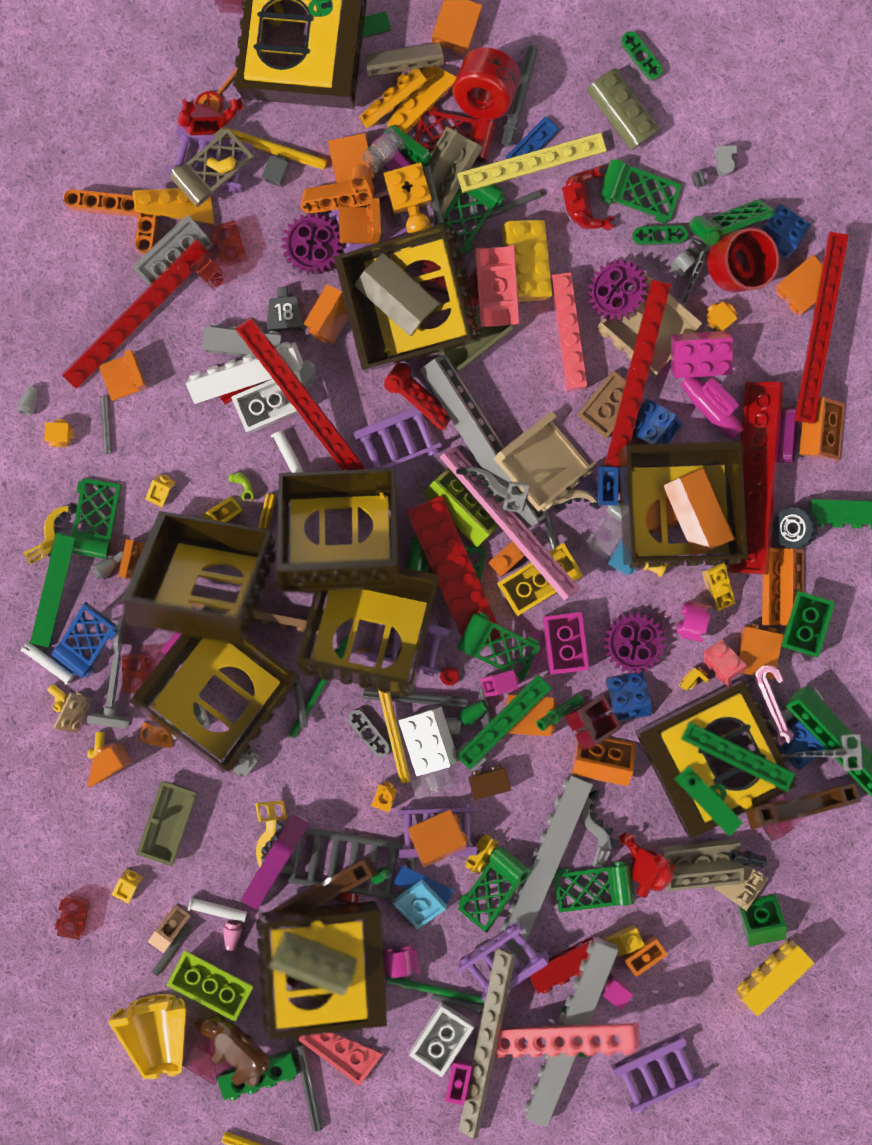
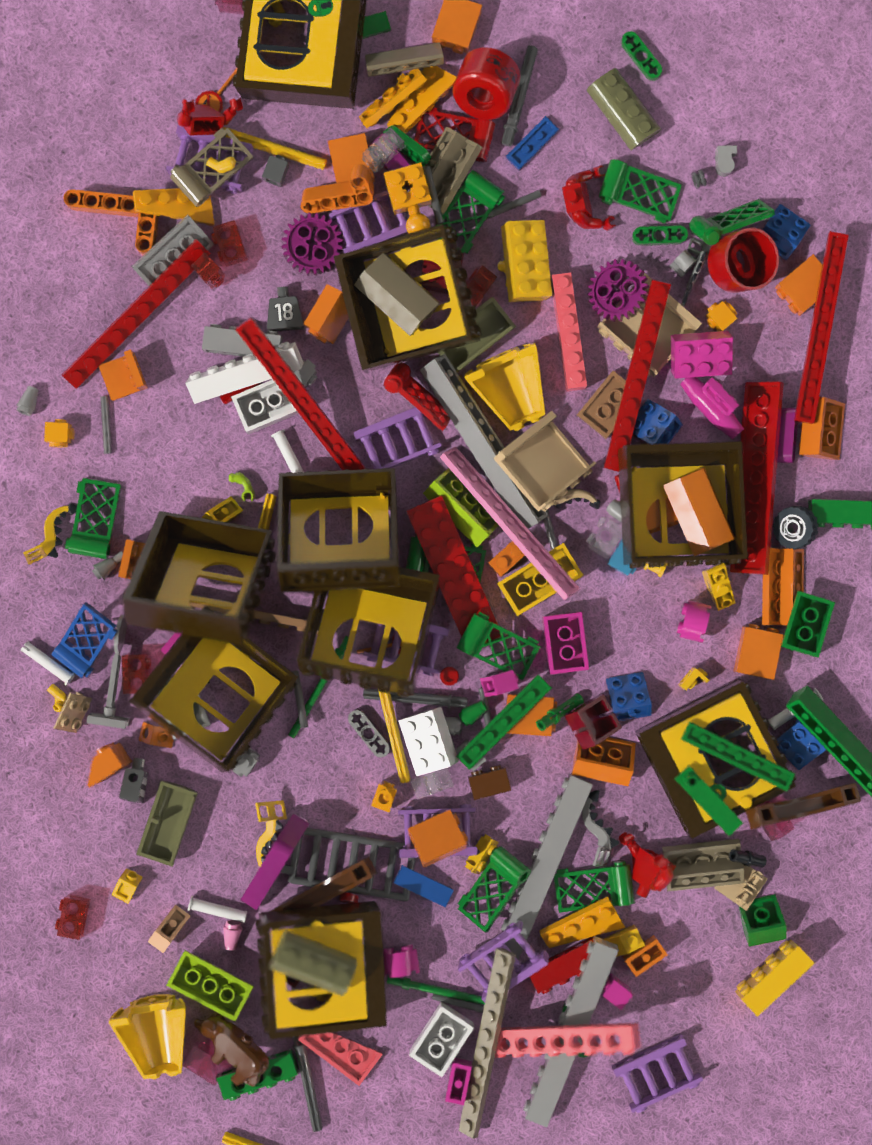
(52, 589): green tile -> none
(99, 742): yellow arm -> none
(131, 790): none -> dark grey torso
(160, 489): yellow bracket -> none
(171, 949): dark grey bar -> none
(360, 224): orange bracket -> none
(382, 874): green tile -> none
(419, 904): medium azure tile -> none
(497, 286): coral piece -> none
(501, 493): light grey piece -> none
(511, 385): none -> yellow cone
(531, 162): light yellow plate -> none
(588, 922): none -> light orange wing
(607, 486): blue slope -> none
(651, 645): magenta gear -> none
(723, 662): coral bracket -> none
(771, 703): bright pink piece -> none
(842, 752): light grey piece -> none

